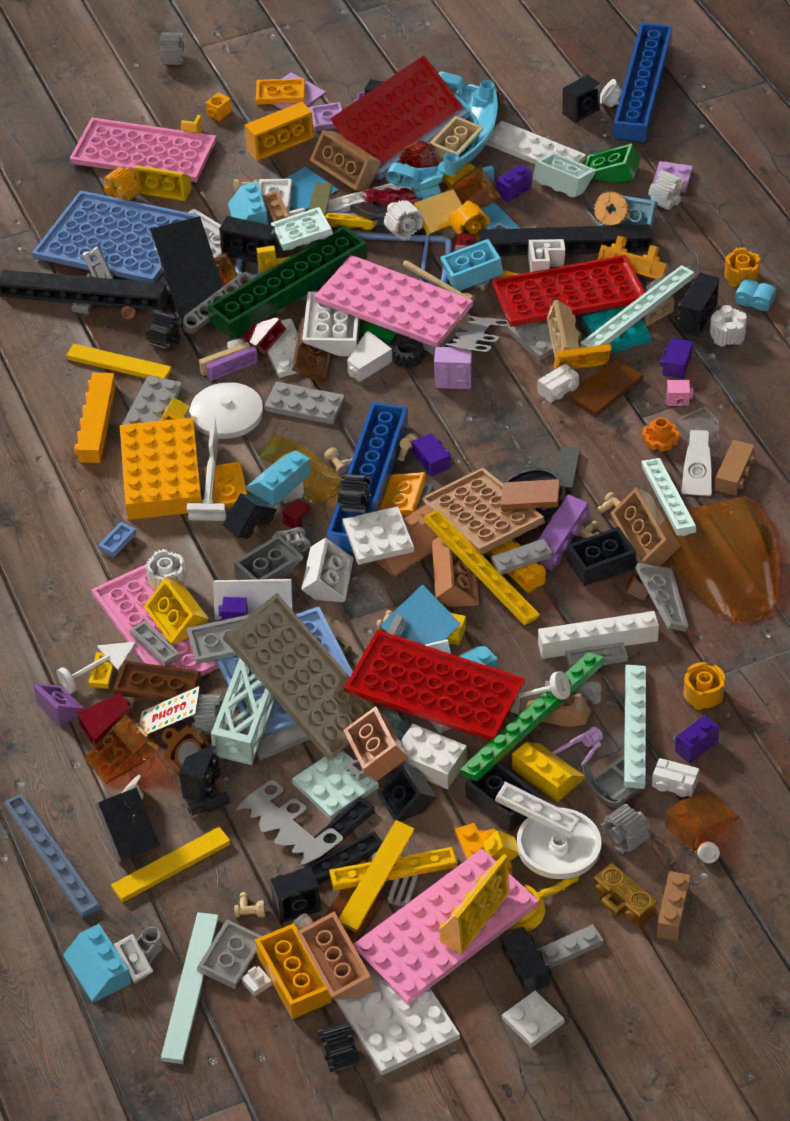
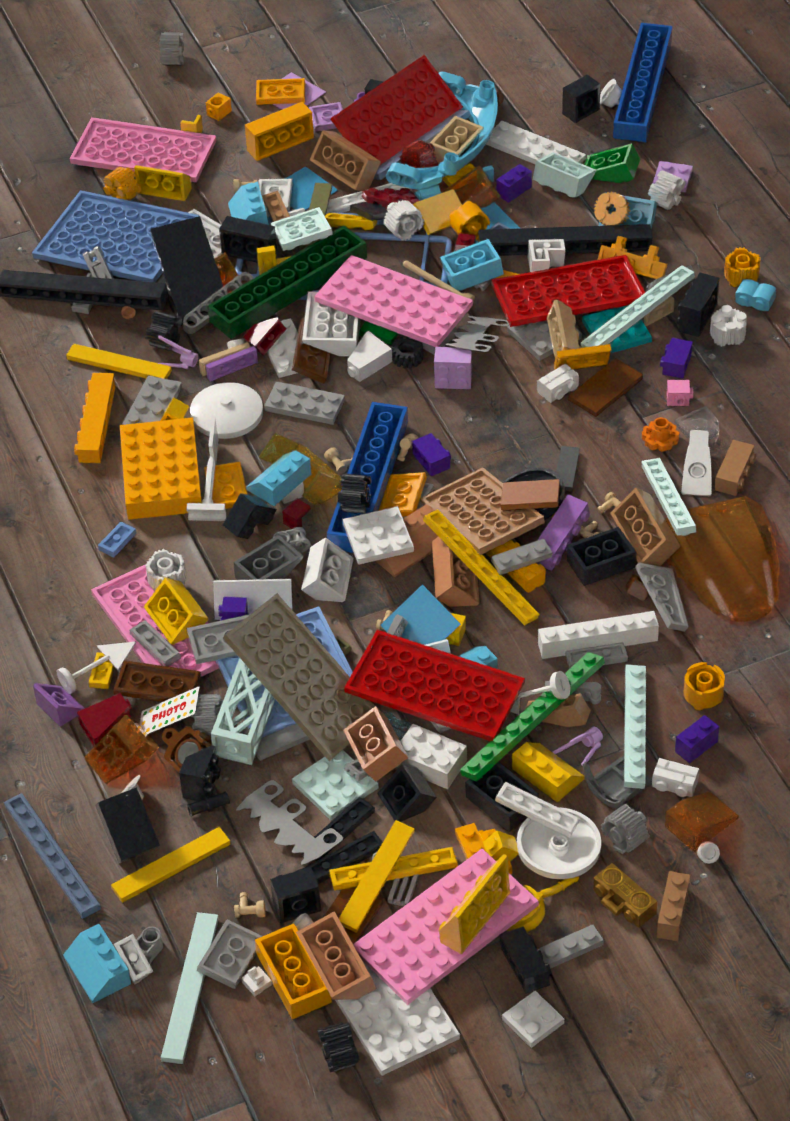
(187, 356): none -> lavender plant

